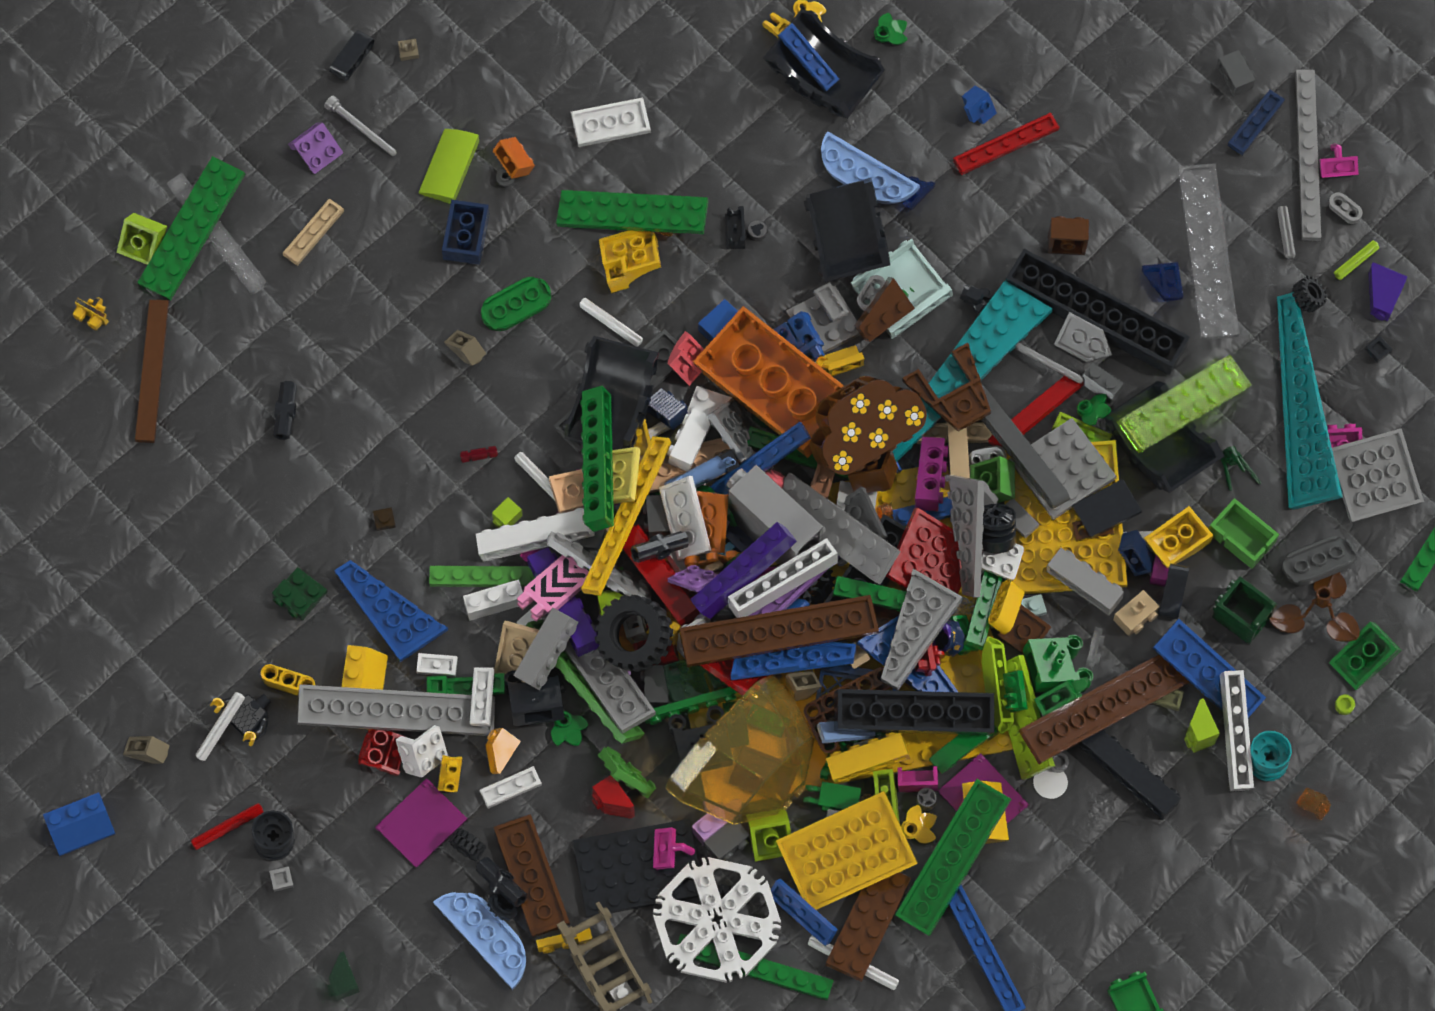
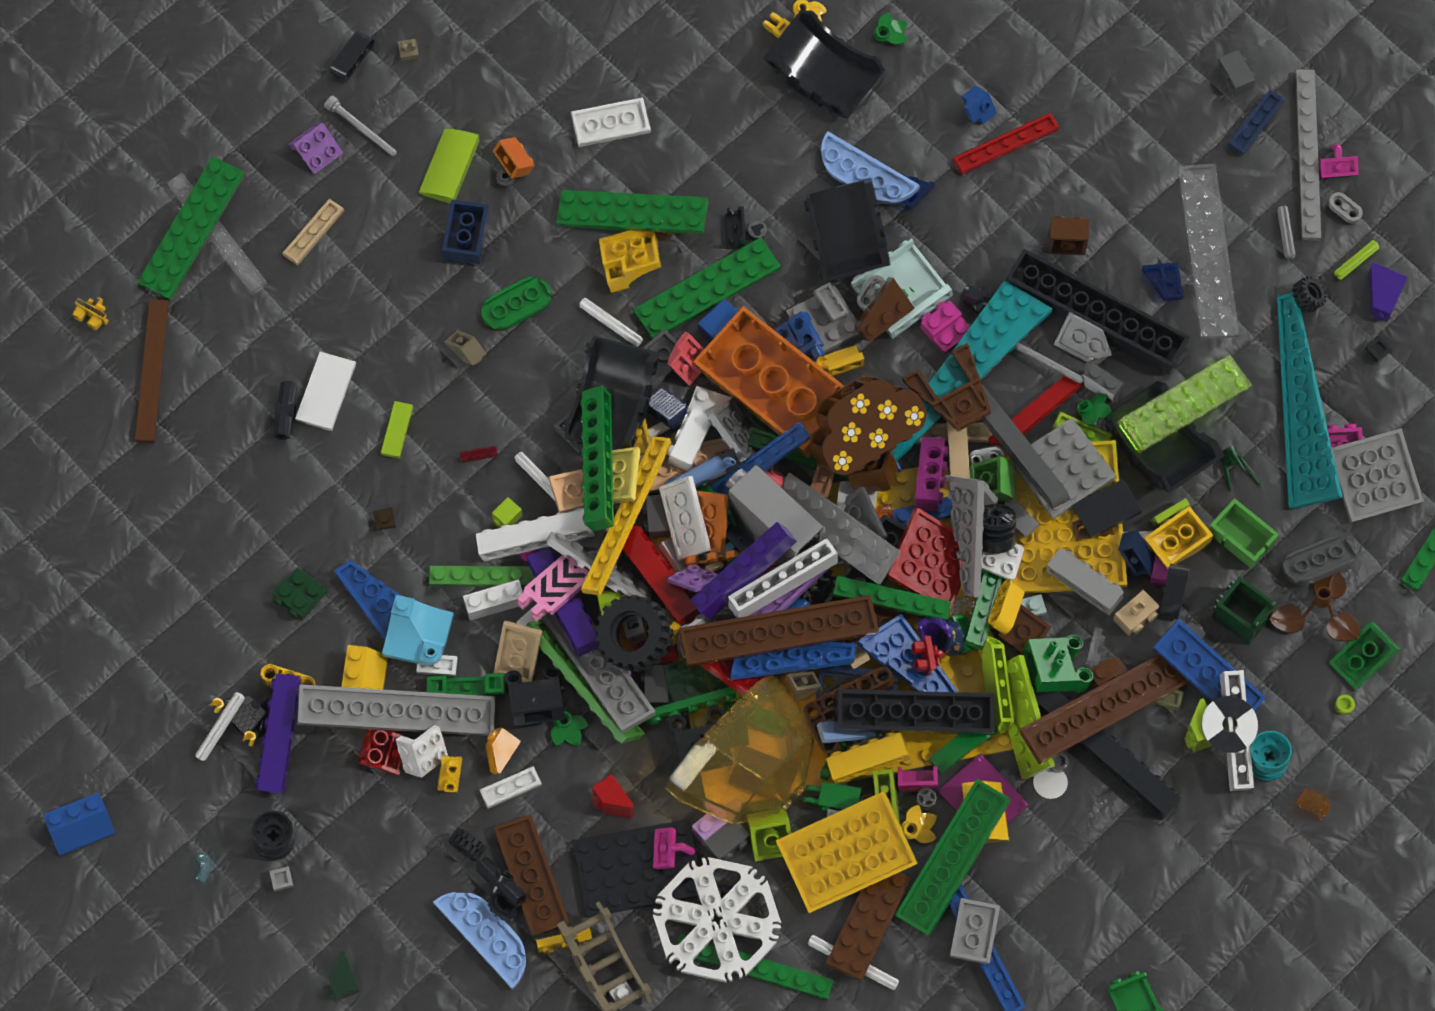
(140, 238): lime slope -> none
(146, 749): dark tan slope -> none
(206, 866): none -> clear light blue arm
(227, 826): red axle -> none
(279, 734): none -> dark purple brick
(325, 391): none -> white tile
(397, 430): none -> lime tile
(416, 631): none -> medium azure slope
(421, 823): magenta piece -> none
(481, 696): white tile -> none
(546, 648): light grey brick -> none
(626, 772): bright green plate -> none
(659, 546): black piece -> none
(707, 288): none -> green plate
(803, 912): blue plate -> none
(808, 57): blue tile -> none
(920, 621): light grey wing -> none
(945, 326): none -> dark pink plate
(974, 931): none -> light grey plate
(1015, 691): green plate -> none
(1061, 695): green hinge -> none
(1107, 671): none -> reddish brown slope
(1174, 510): none -> lime plate
(1229, 707): none -> sticker

